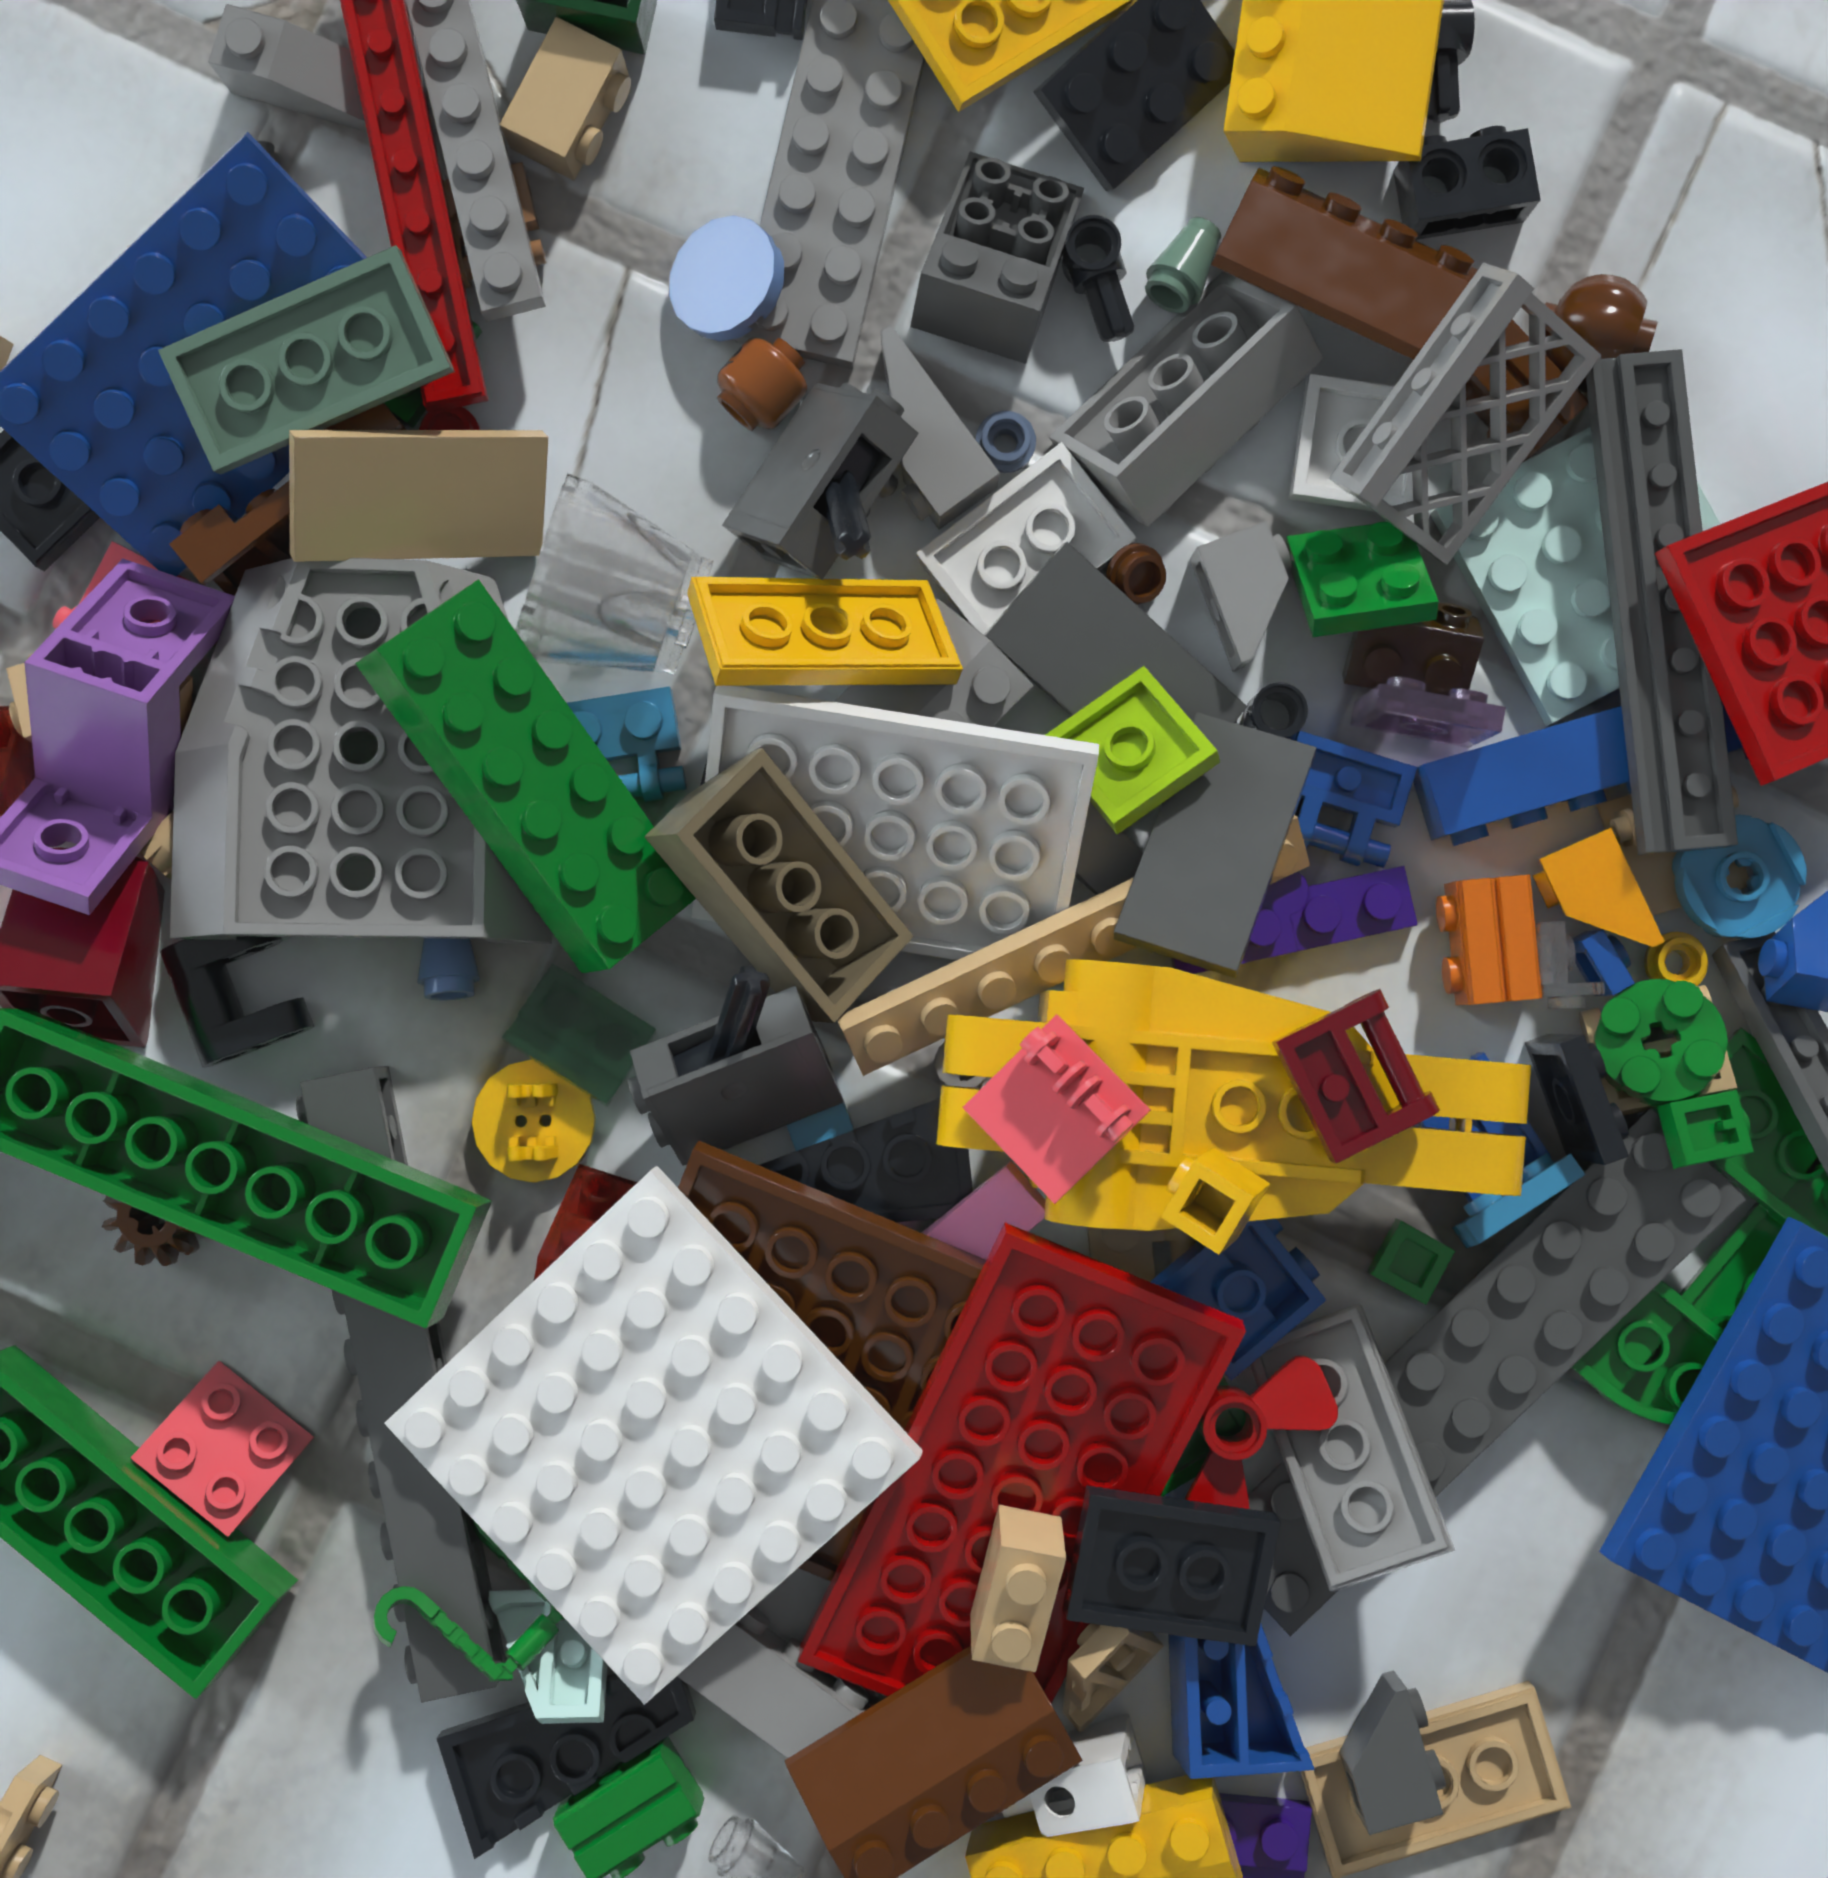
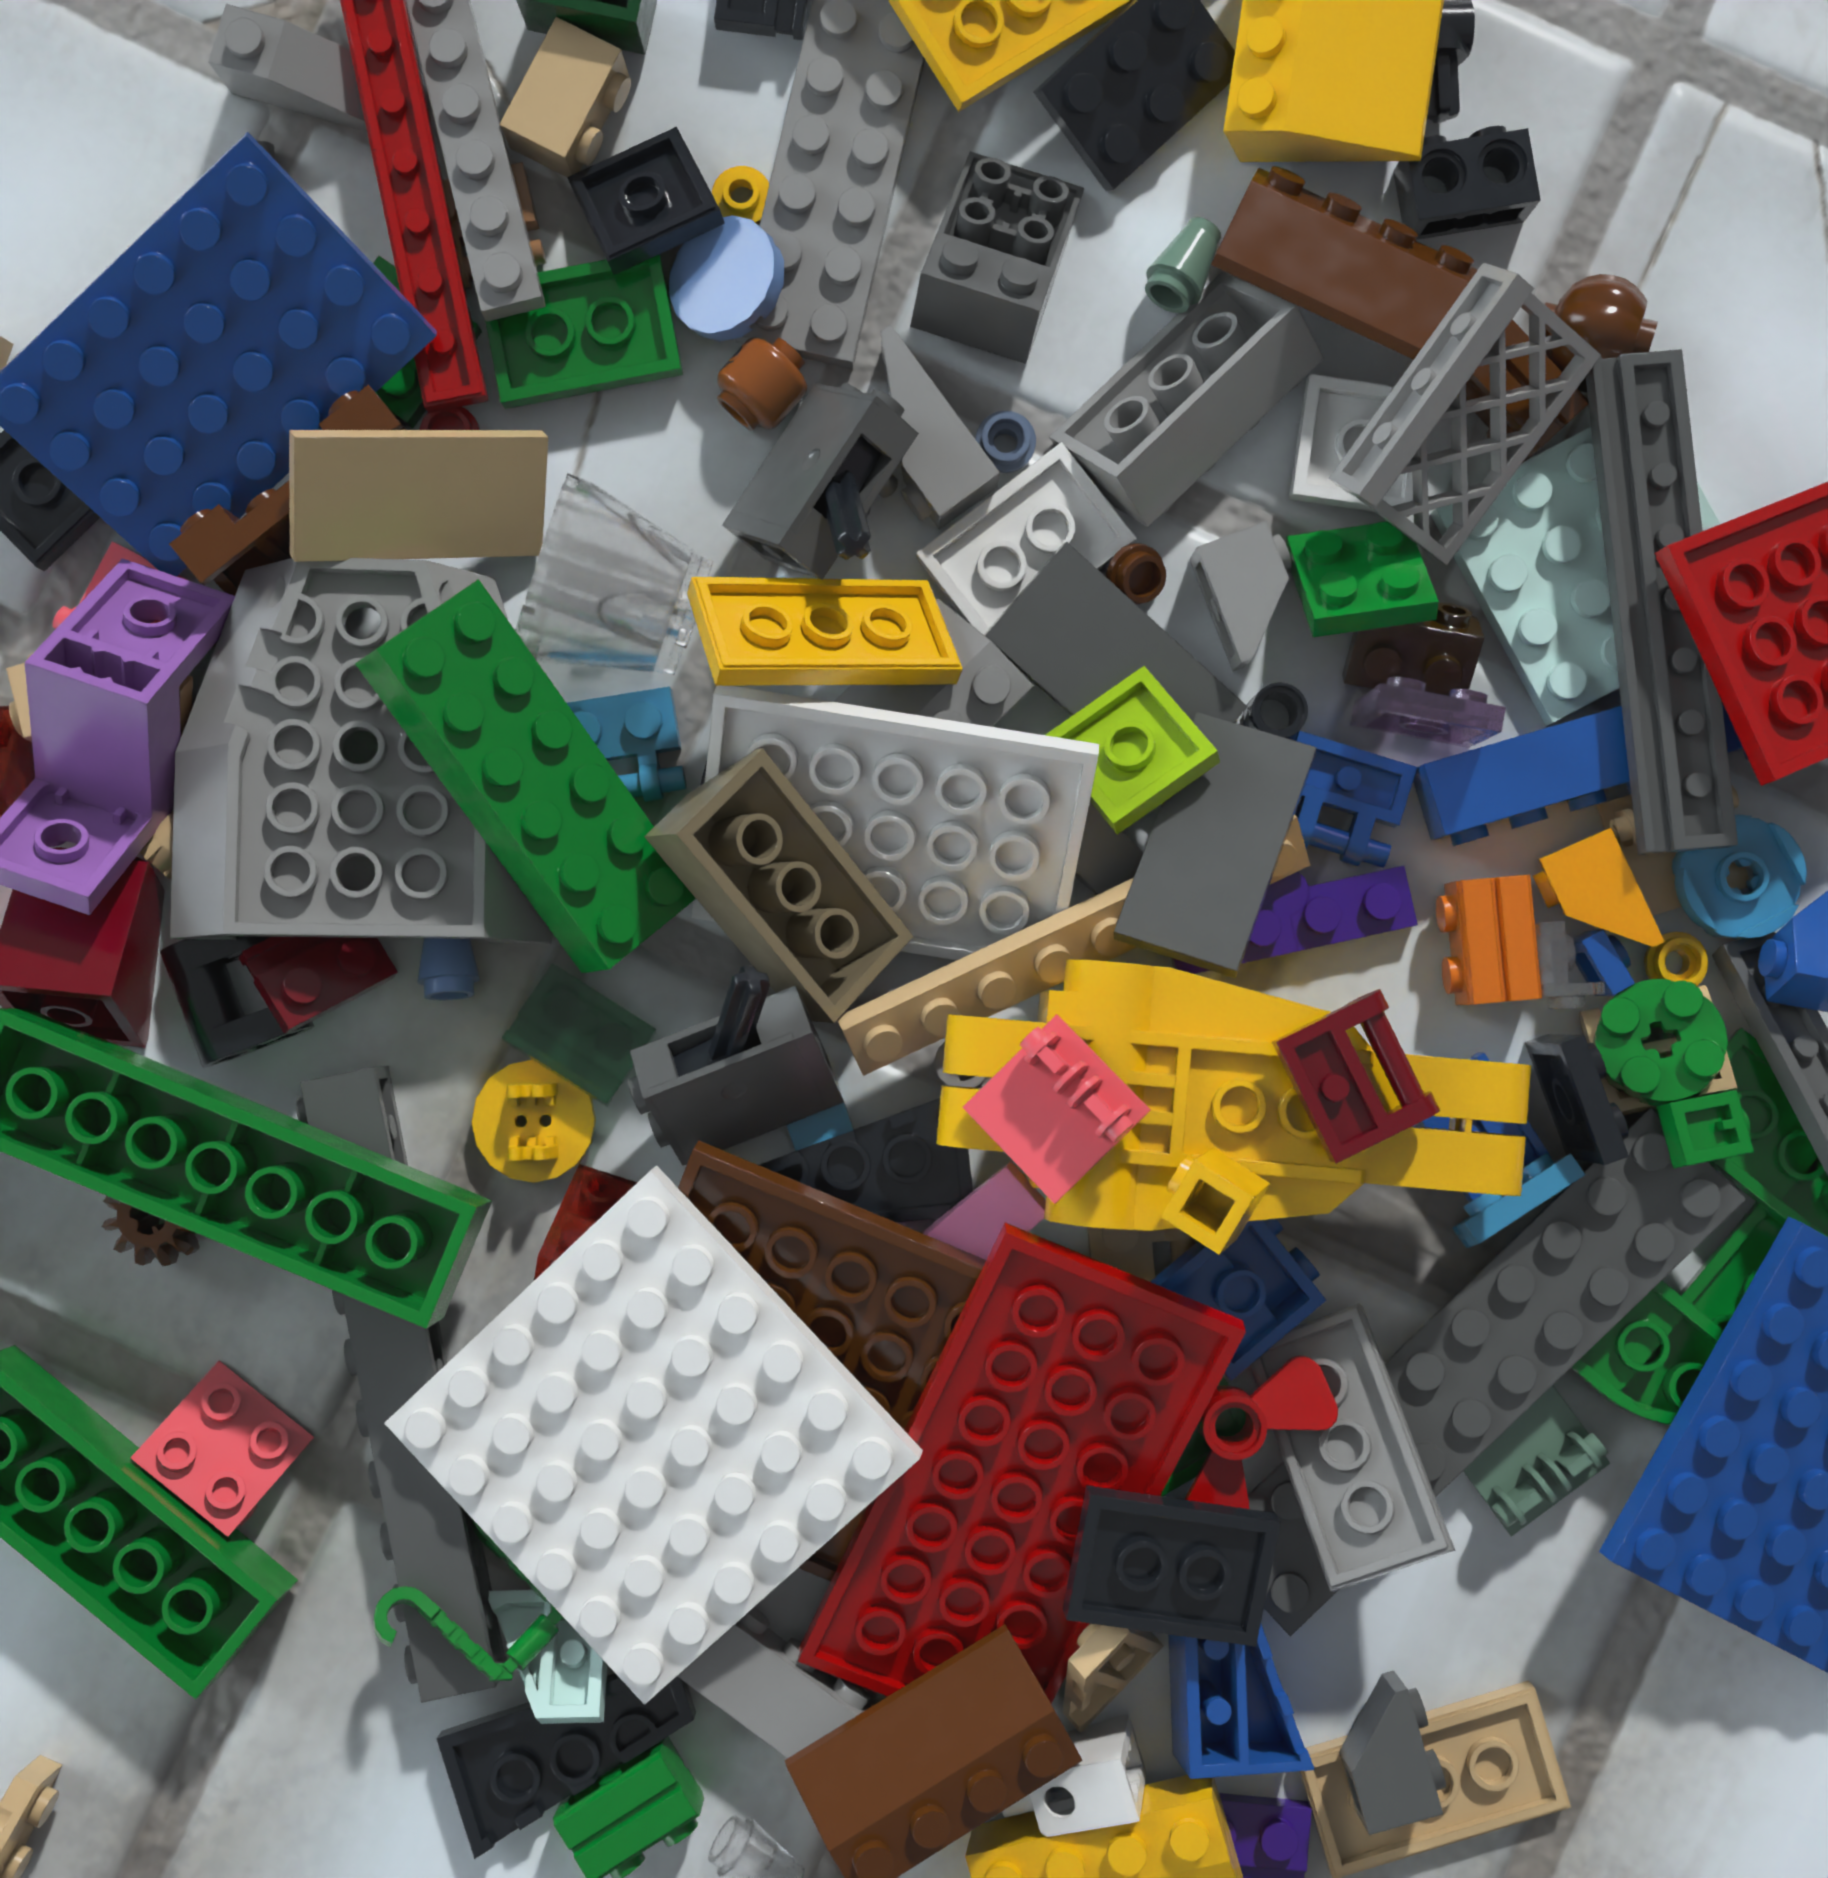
(306, 360): sand green plate -> none
(314, 974): none -> dark red plate
(589, 337): none -> green plate
(646, 200): none -> black plate
(741, 177): none -> yellow plate
(1017, 1588): tan brick -> none
(1100, 279): black axle -> none
(1411, 1261): green plate -> none
(1536, 1462): none -> sand green hinge

